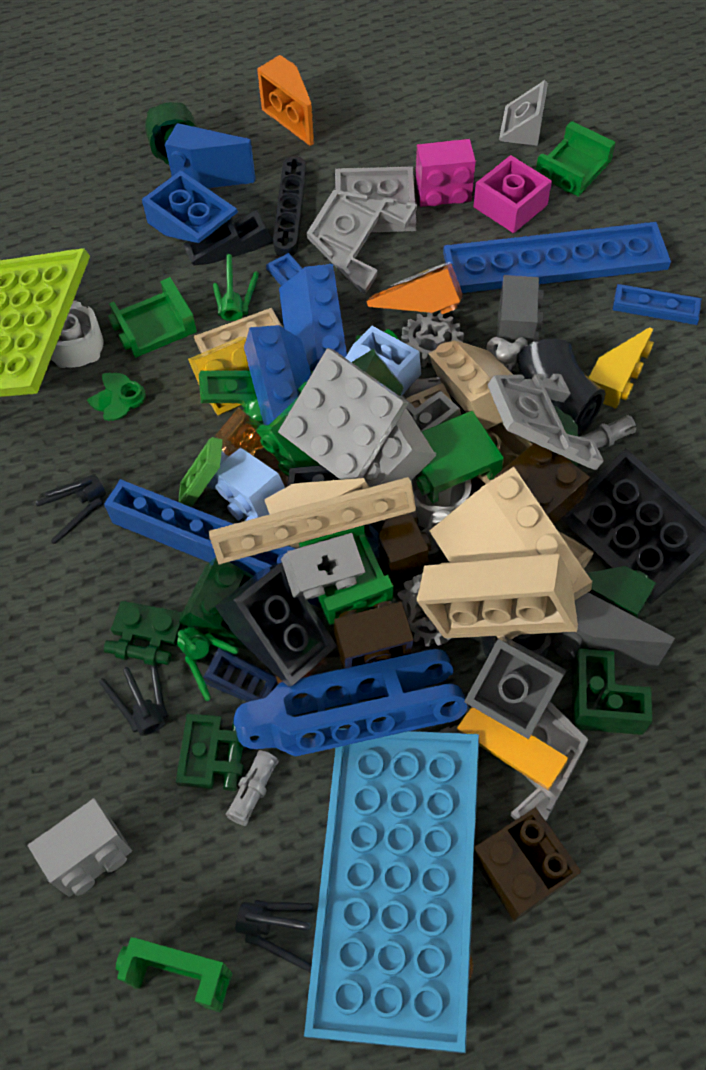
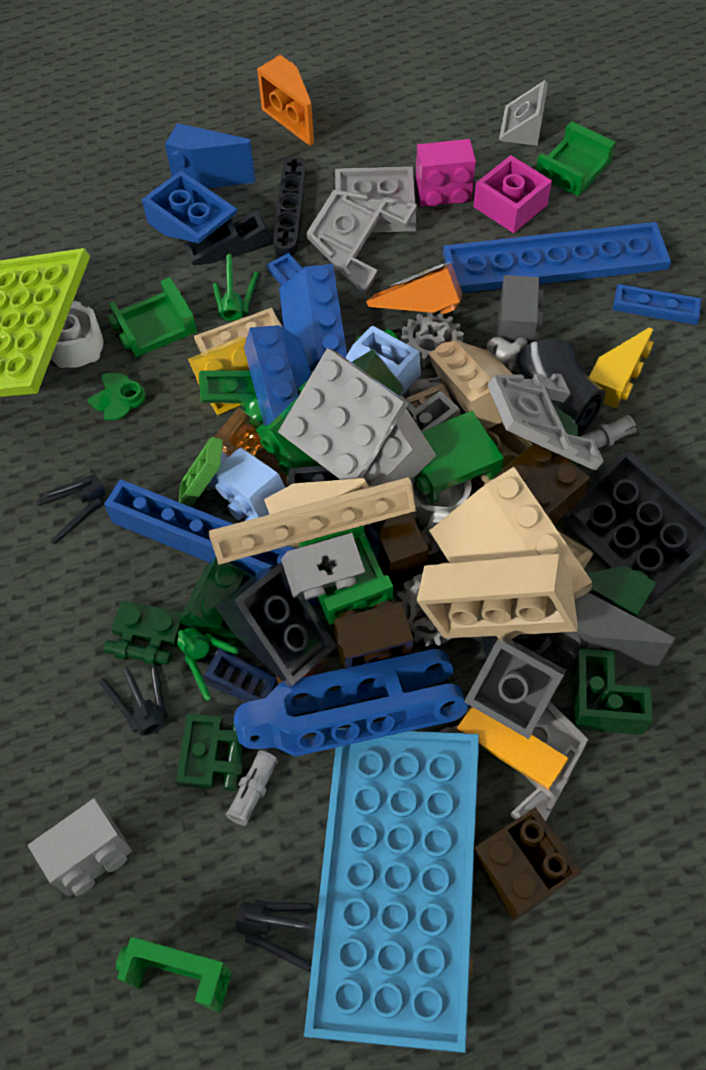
(161, 122): dark green brick -> none

